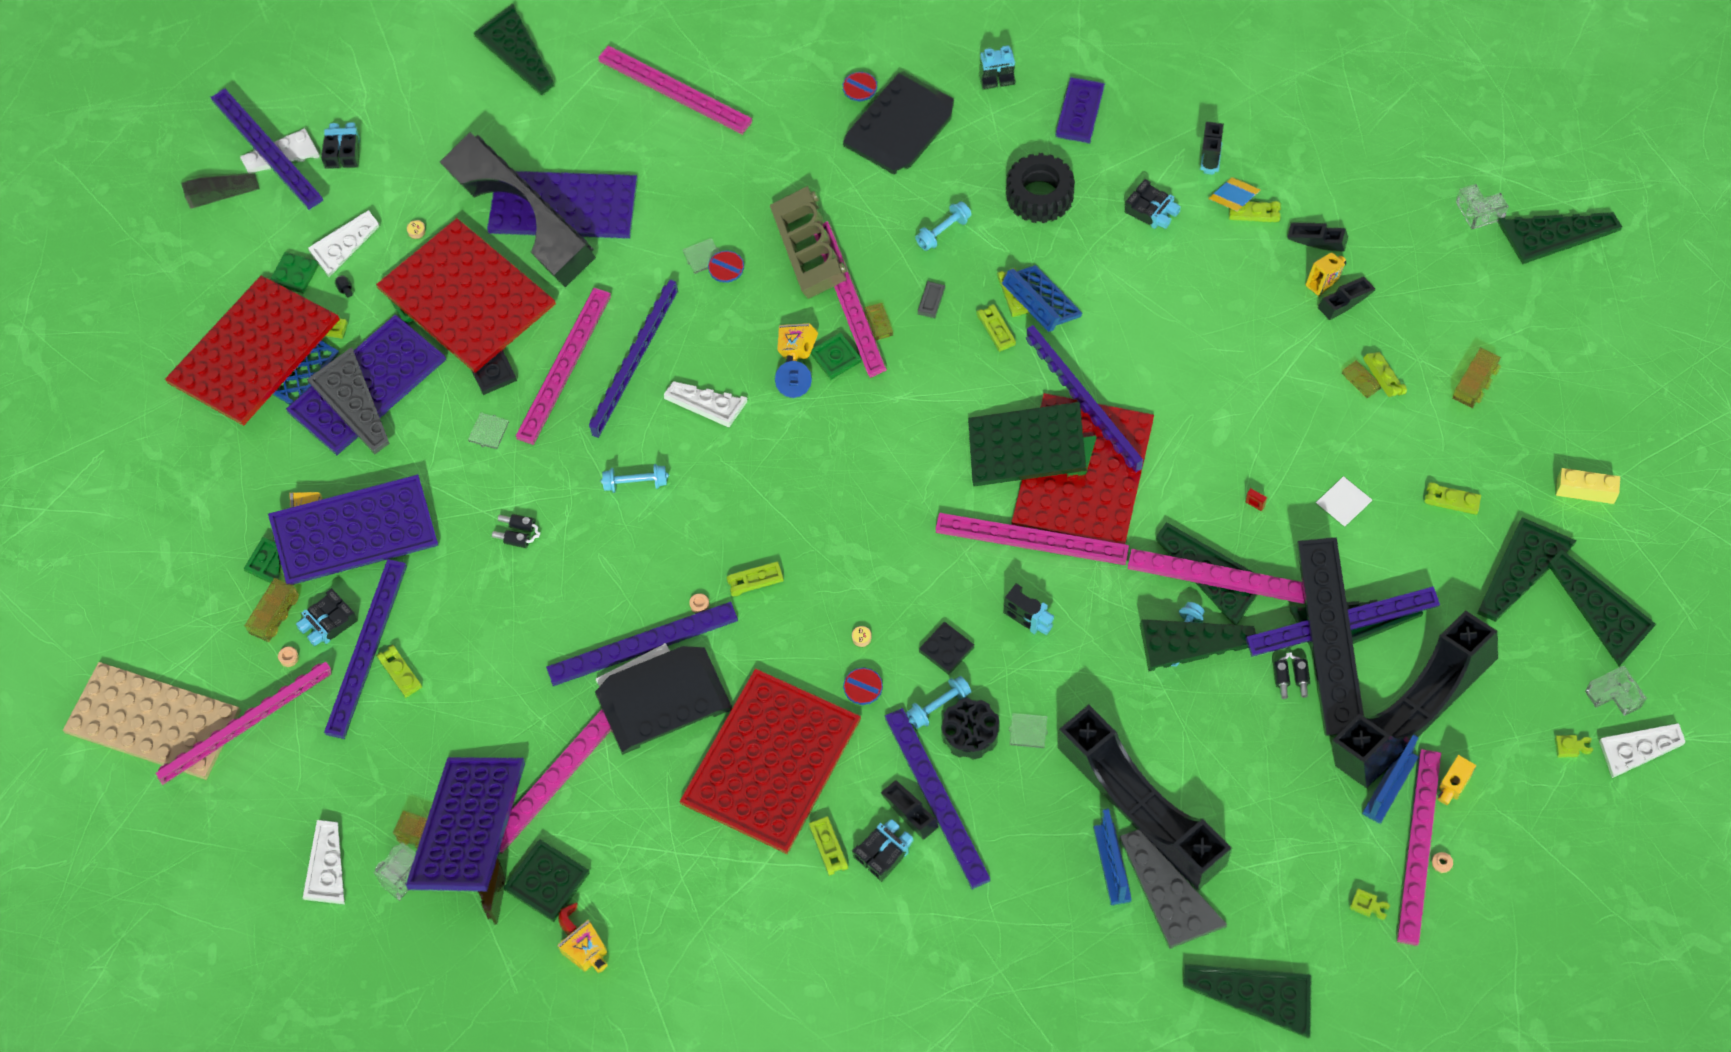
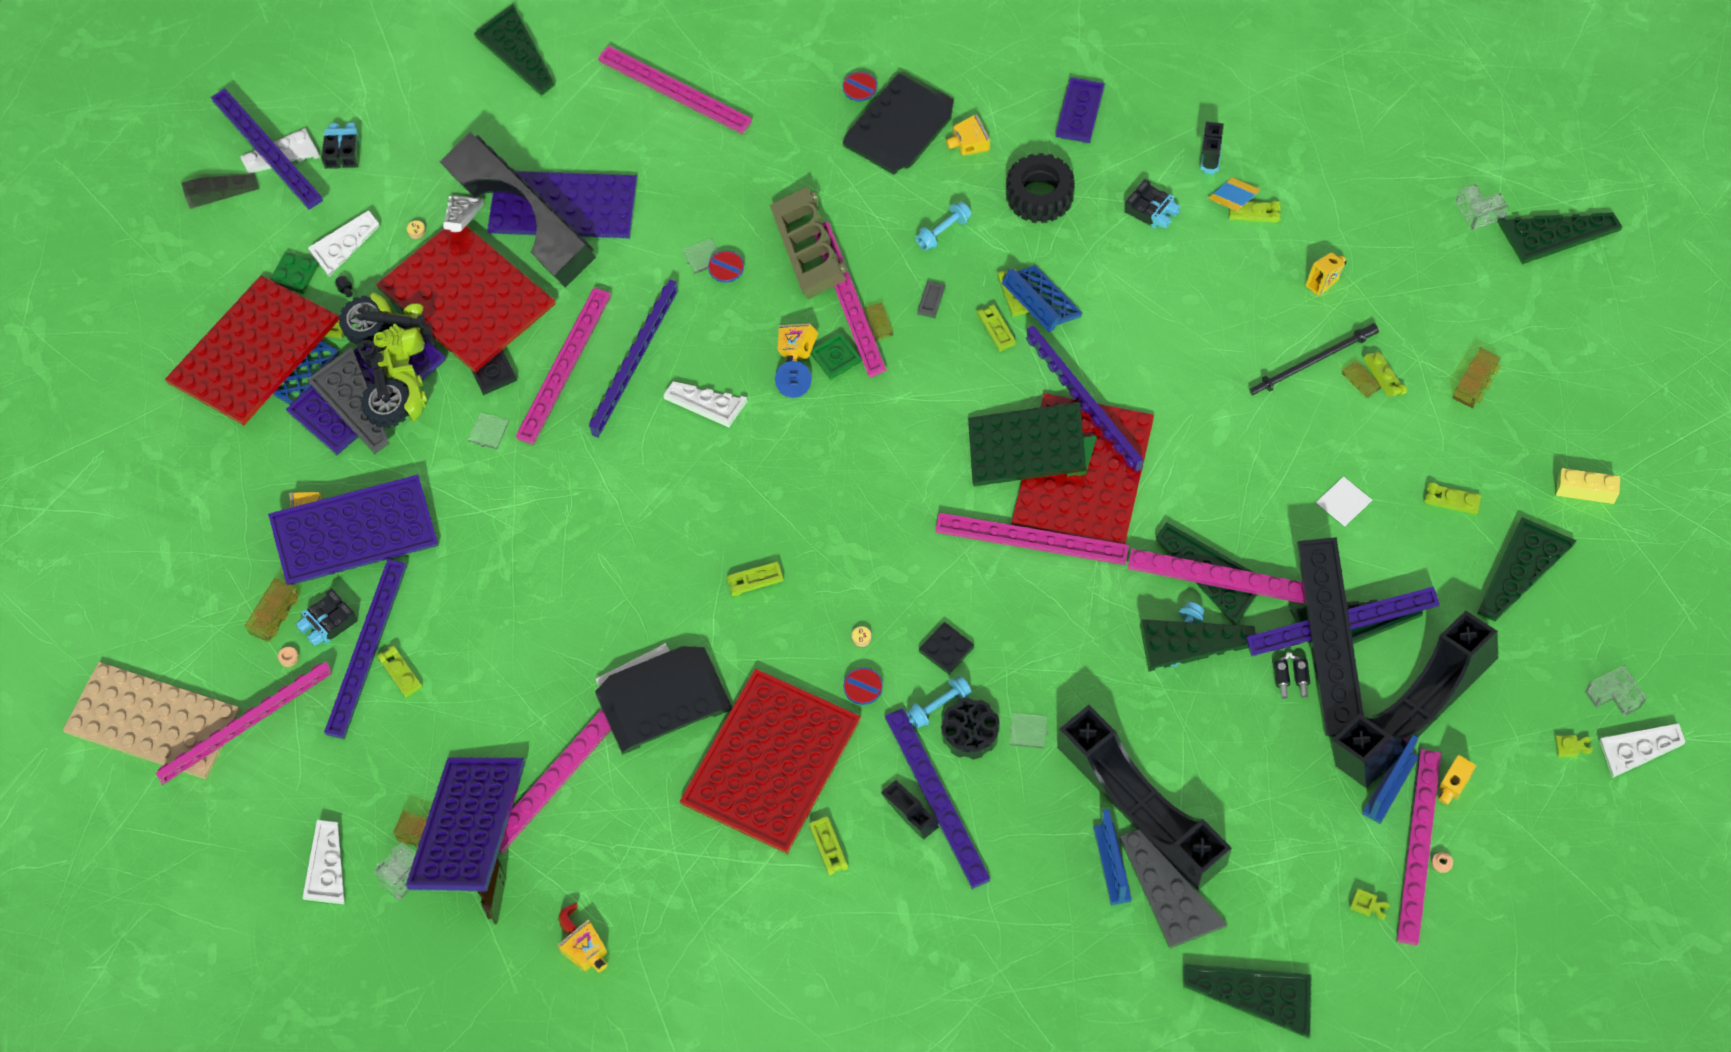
(264, 561): green wing -> none
(391, 344): none -> piece
(461, 211): none -> white wing
(516, 538): black piece -> none
(546, 880): dark green plate -> none
(609, 479): medium azure piece -> none
(641, 643): dark purple plate -> none
(699, 603): light nougat tile -> none
(883, 849): hips -> none
(969, 137): none -> yellow torso
(994, 65): hips -> none
(1027, 611): black hips -> none
(1256, 499): red tile -> none
(1319, 236): black slope -> none
(1345, 297): black slope -> none
(1359, 336): none -> black bar
(1610, 616): dark green wing -> none

